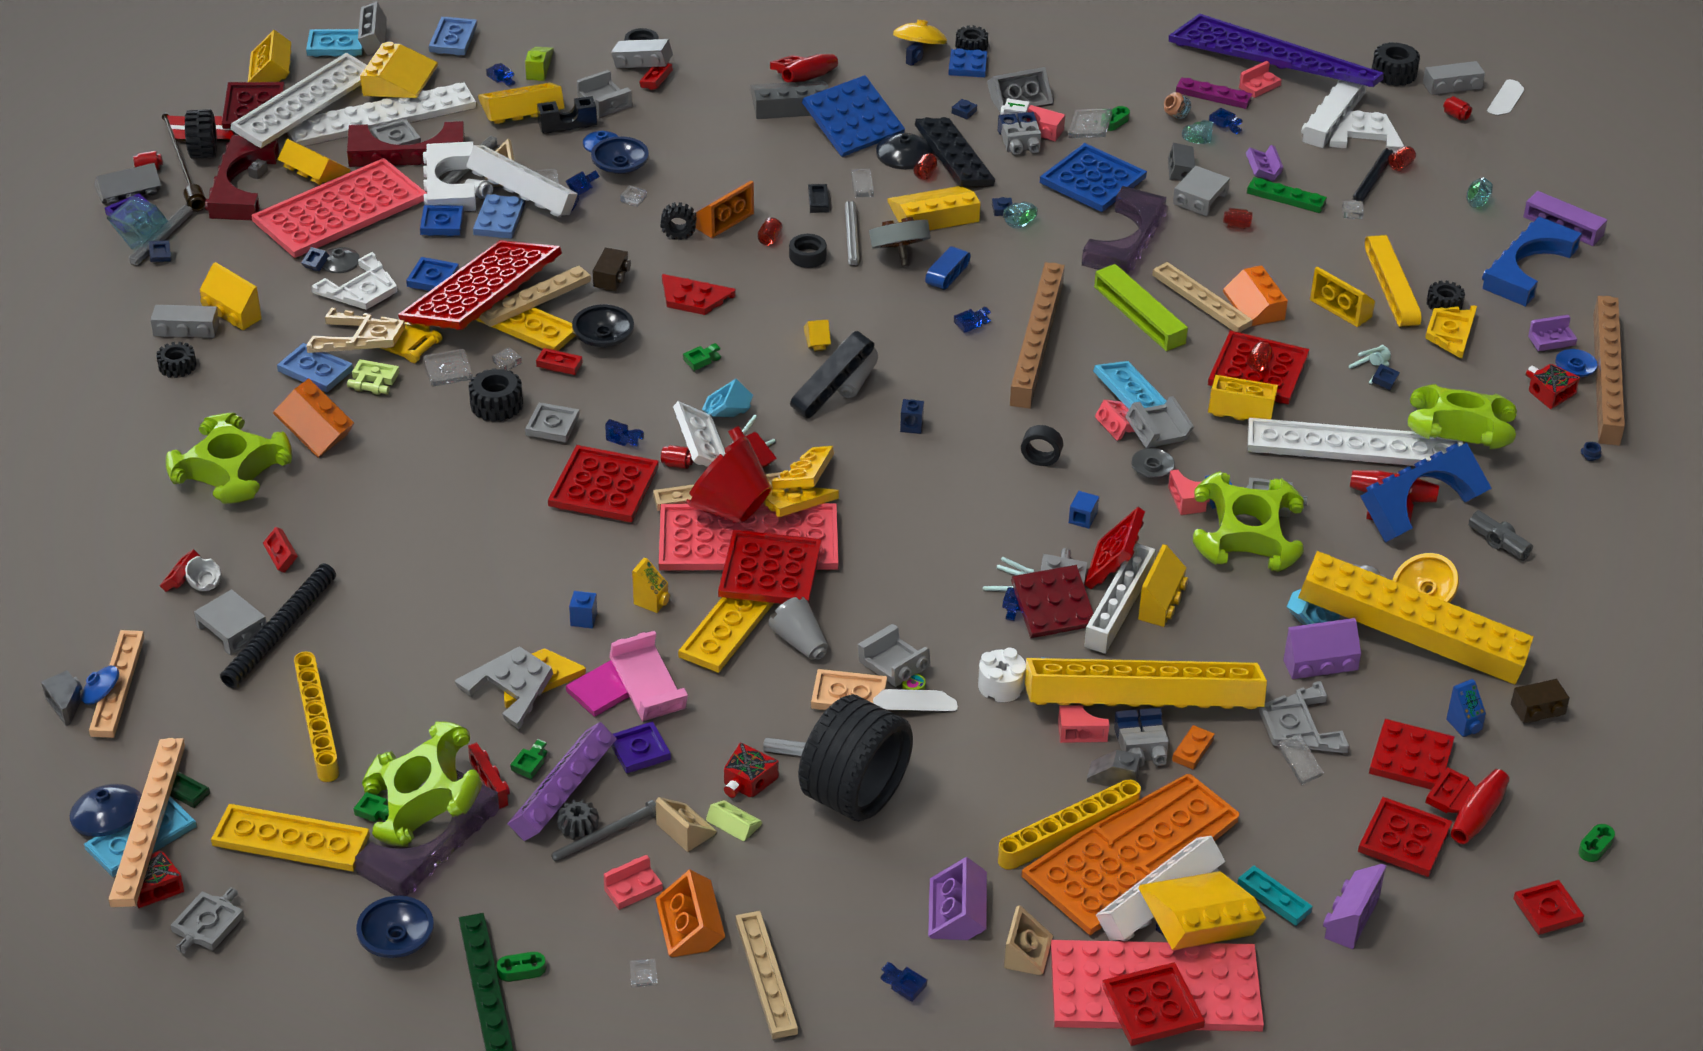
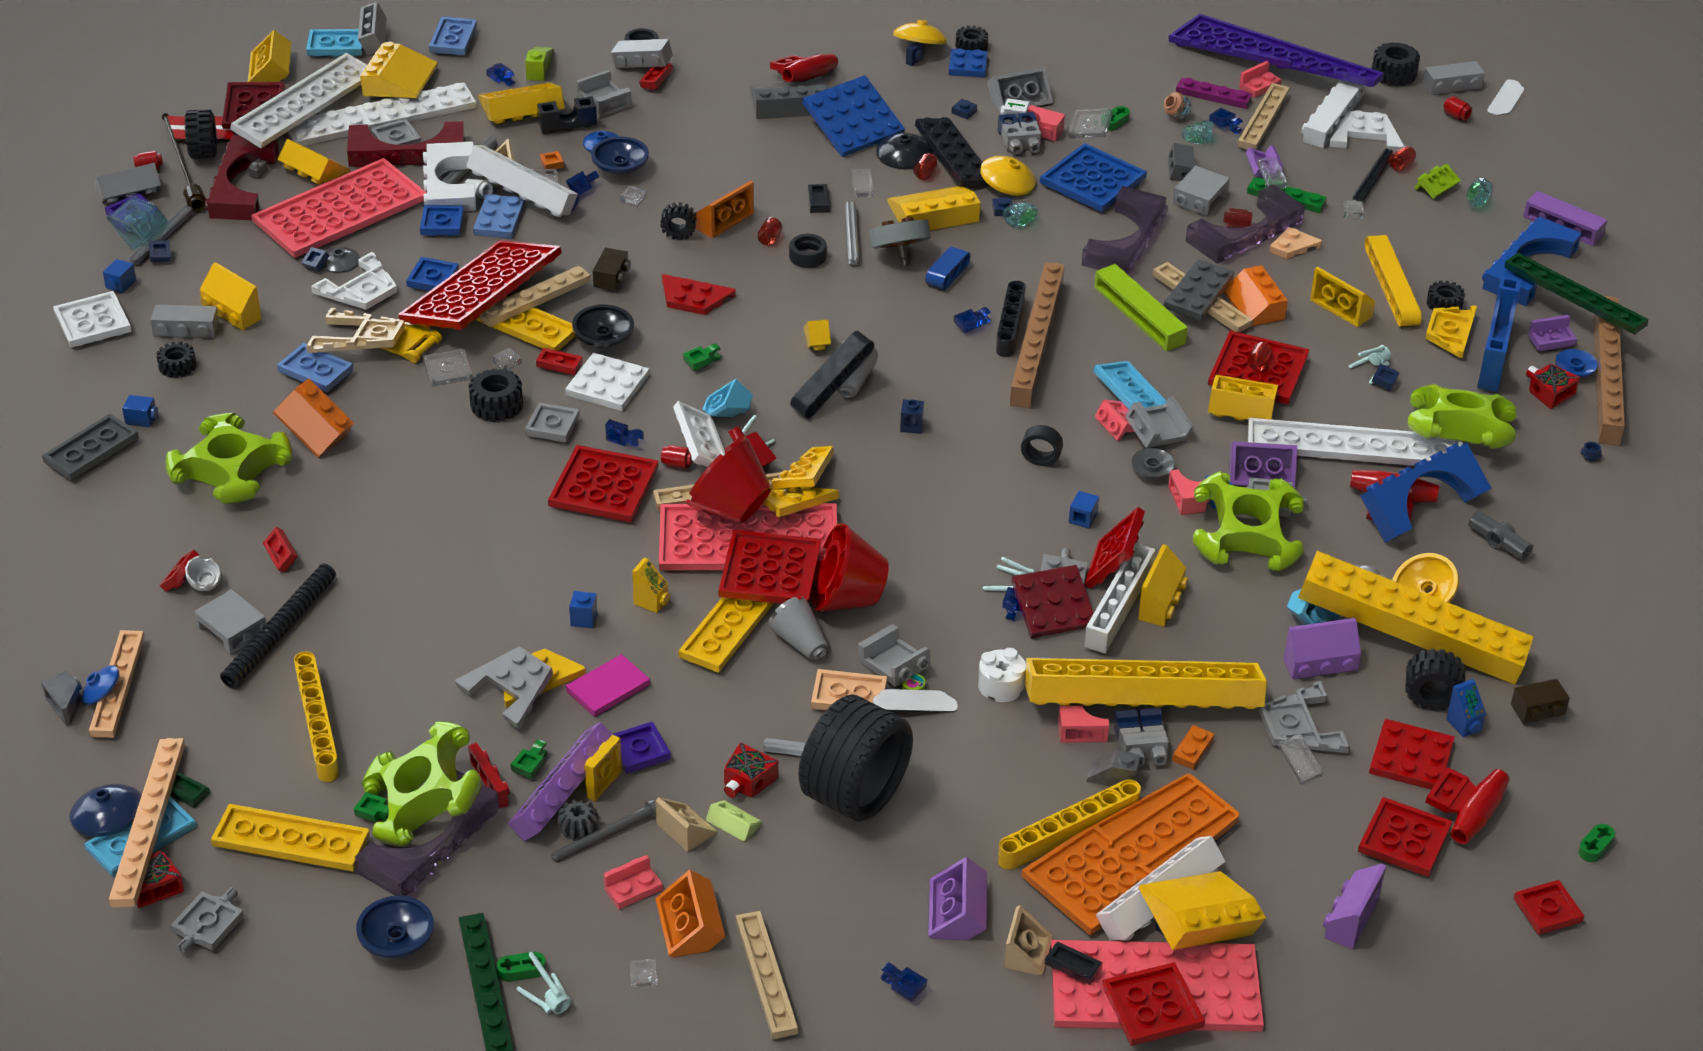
(90, 446): none -> dark grey plate
(92, 319): none -> white plate
(119, 275): none -> blue brick
(139, 411): none -> blue brick
(373, 372): yellowish green plate -> none
(552, 160): none -> orange plate
(556, 997): none -> light aqua plant
(603, 767): none -> yellow plate
(607, 381): none -> white plate
(646, 676): bright pink panel -> none
(849, 573): none -> red cone
(1008, 175): none -> yellow dish
(1010, 318): none -> black beam
(1073, 963): none -> black tile
(1199, 289): none -> dark grey plate
(1223, 242): none -> clear purple arch
(1261, 462): none -> medium lavender slope
(1263, 116): none -> tan plate
(1272, 172): none -> clear tile
(1274, 895): teal plate -> none
(1292, 243): none -> light nougat wing
(1432, 678): none -> black tyre
(1438, 180): none -> lime bracket
(1499, 334): none -> blue arch
(1576, 293): none -> dark green plate

